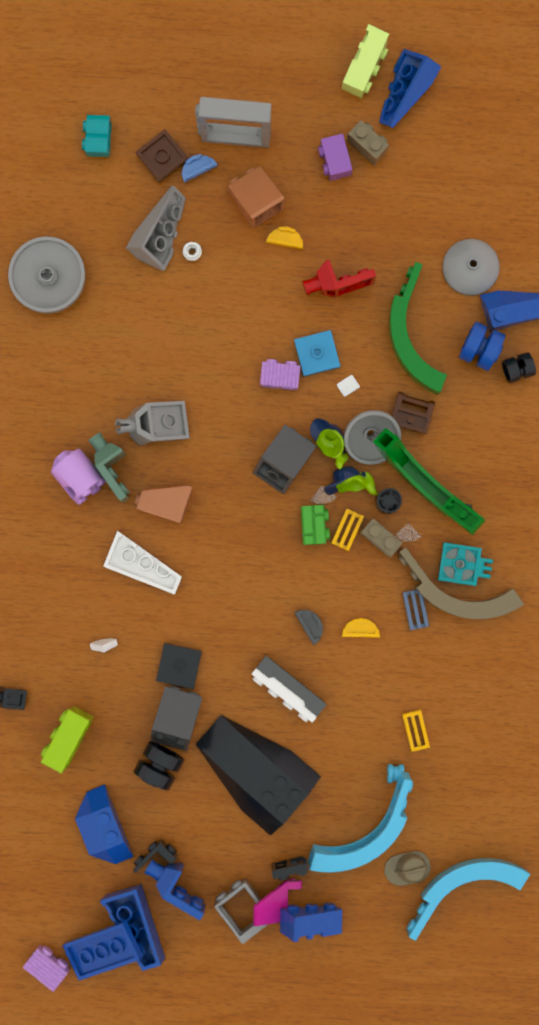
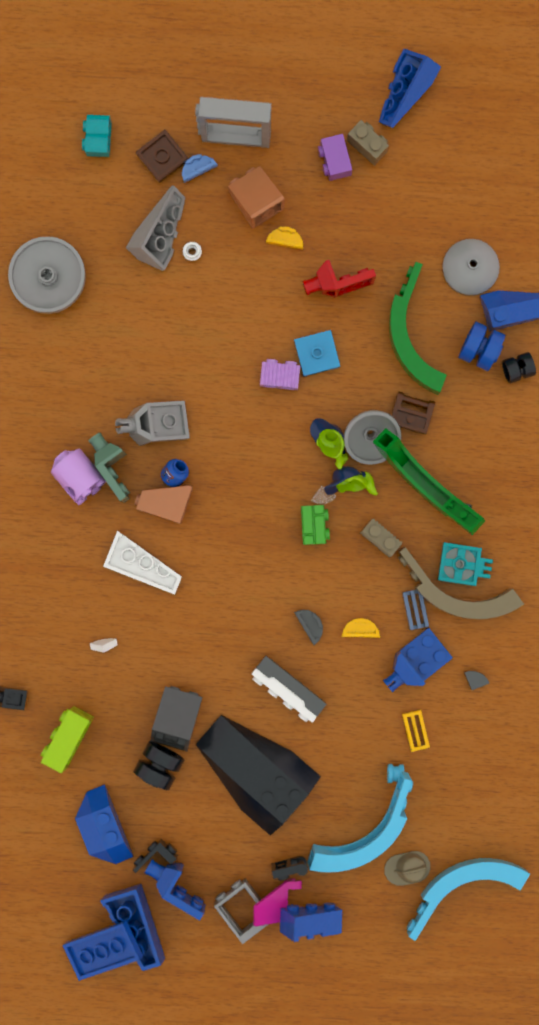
(47, 967): lavender brick -> none
(174, 473): none -> blue head
(179, 665): black plate -> none
(284, 459): dark grey slope -> none
(348, 385): white sticker -> none
(354, 514): yellow tile -> none
(366, 62): yellowish green wedge -> none
(388, 501): black wheel -> none
(407, 534): clear tile -> none
(418, 661): none -> blue plate
(475, 679): none -> dark grey tile

